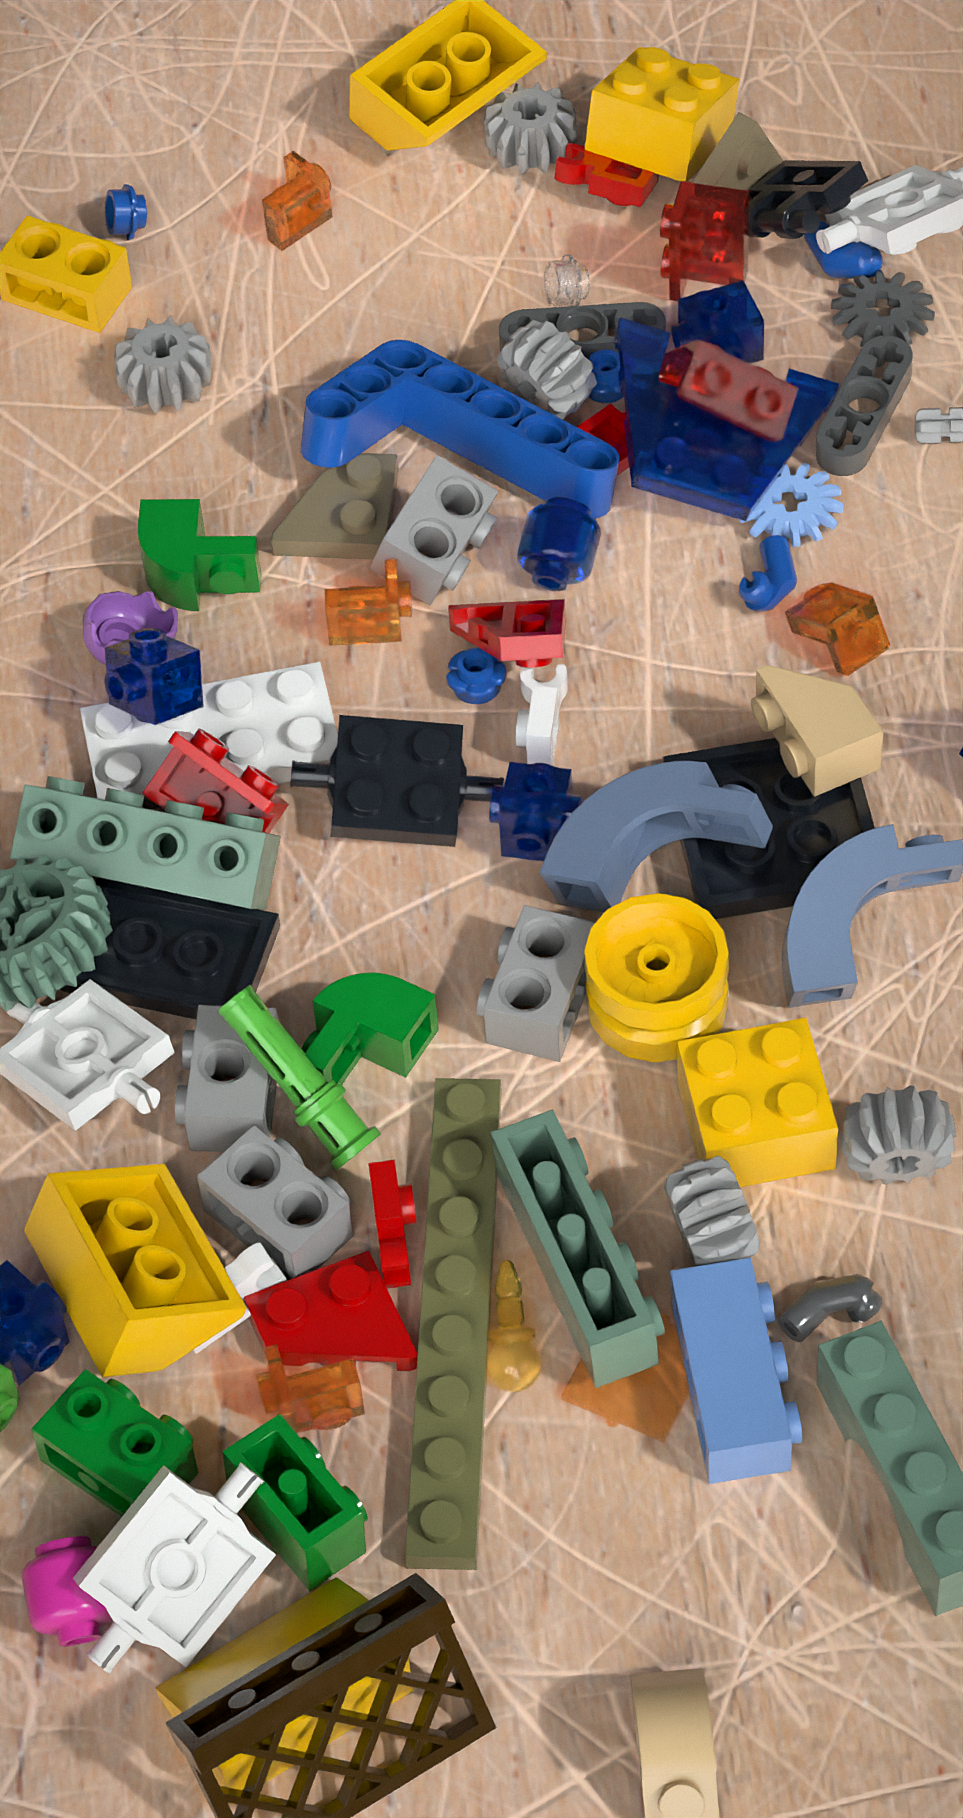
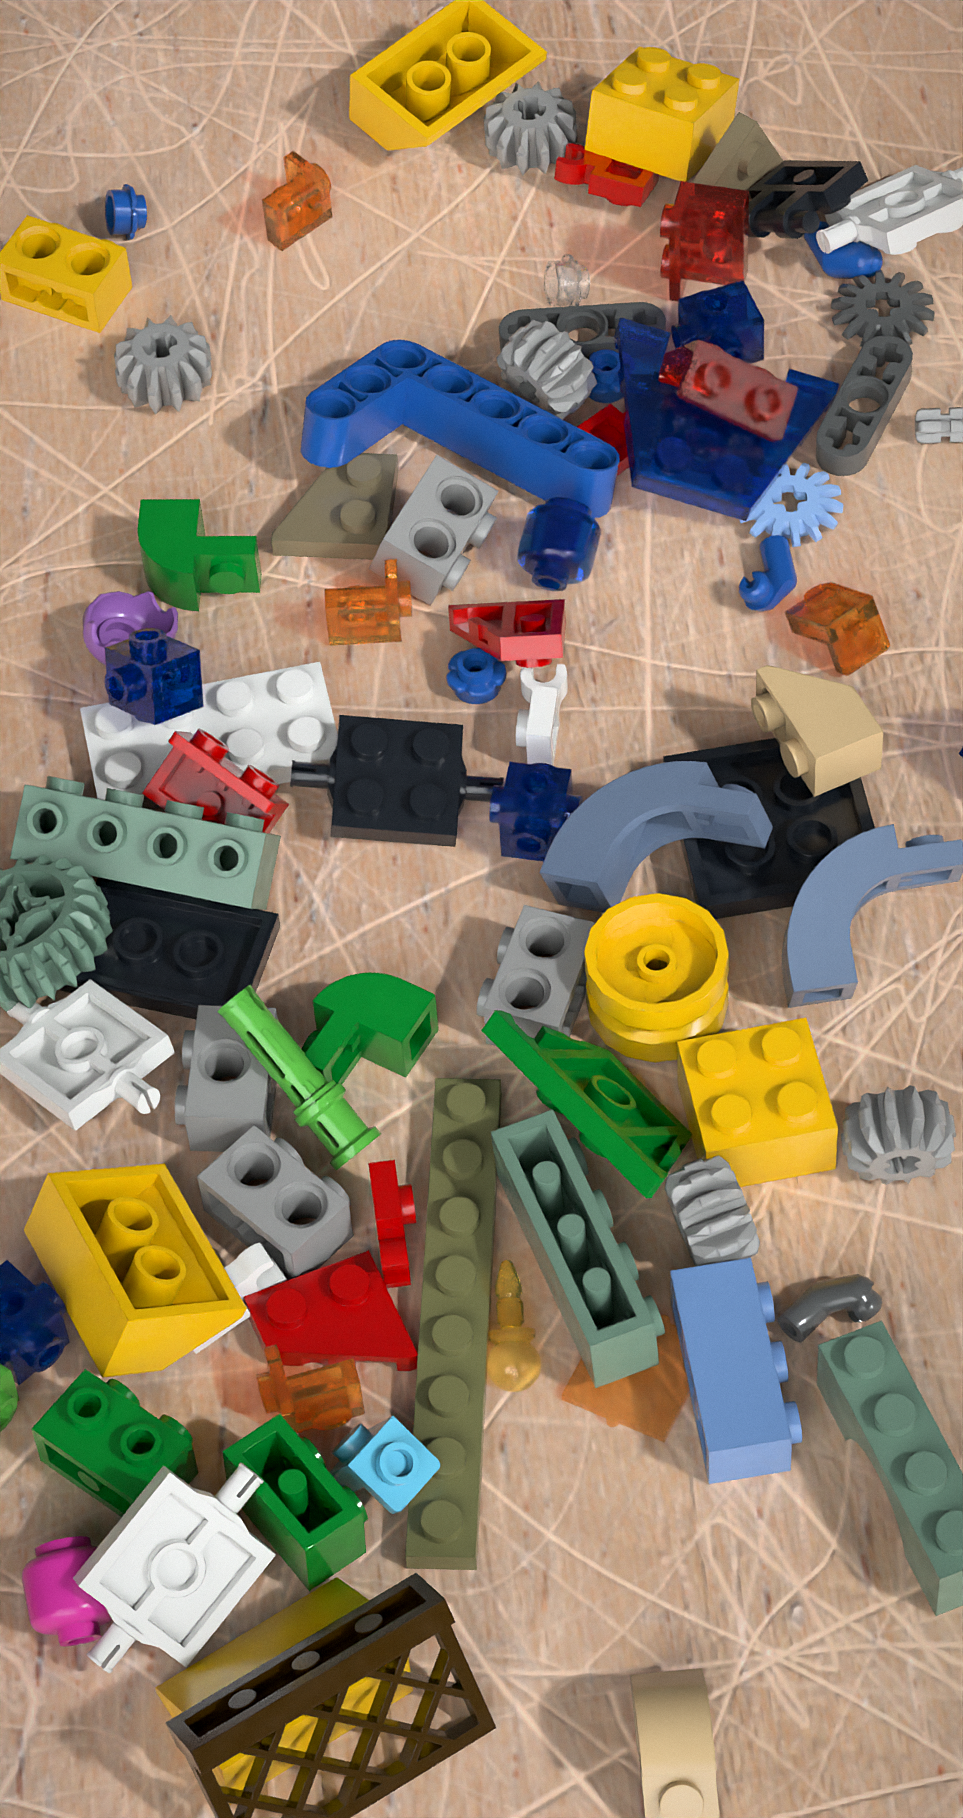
(384, 1462): none -> medium azure bracket
(599, 1097): none -> green wing

